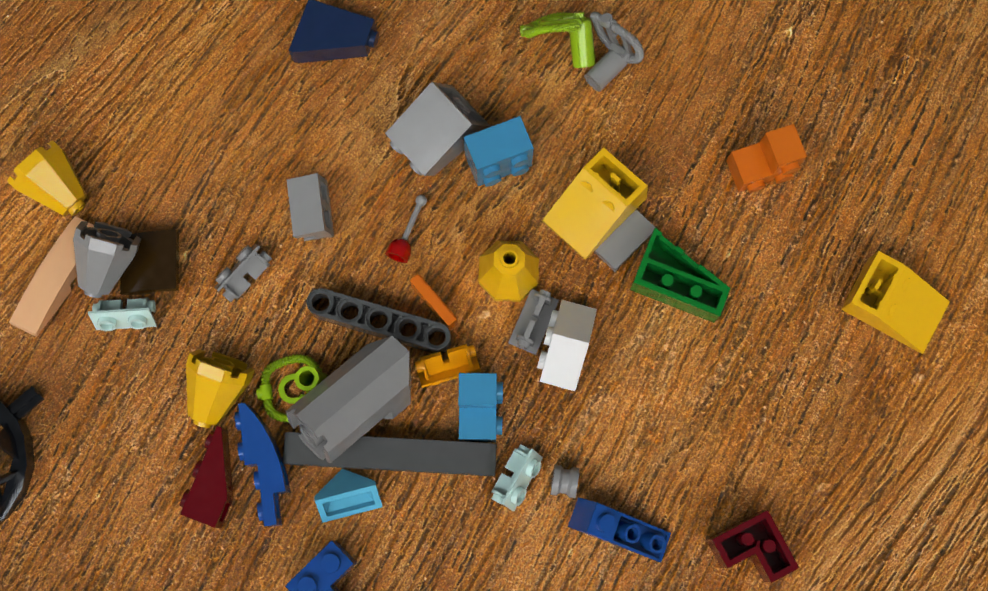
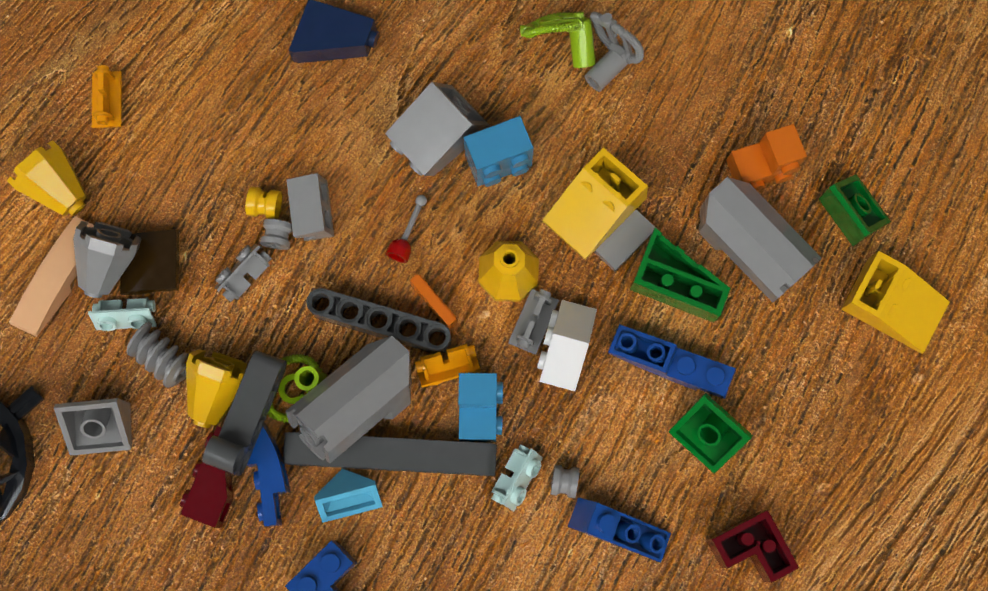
(95, 425): none -> light grey slope
(106, 98): none -> light orange hinge
(157, 356): none -> light grey piece
(246, 415): none -> dark grey beam
(260, 202): none -> yellow wheel
(276, 234): none -> light grey wheel
(671, 362): none -> blue slope
(710, 433): none -> green slope
(755, 237): none -> light grey brick
(854, 209): none -> green slope

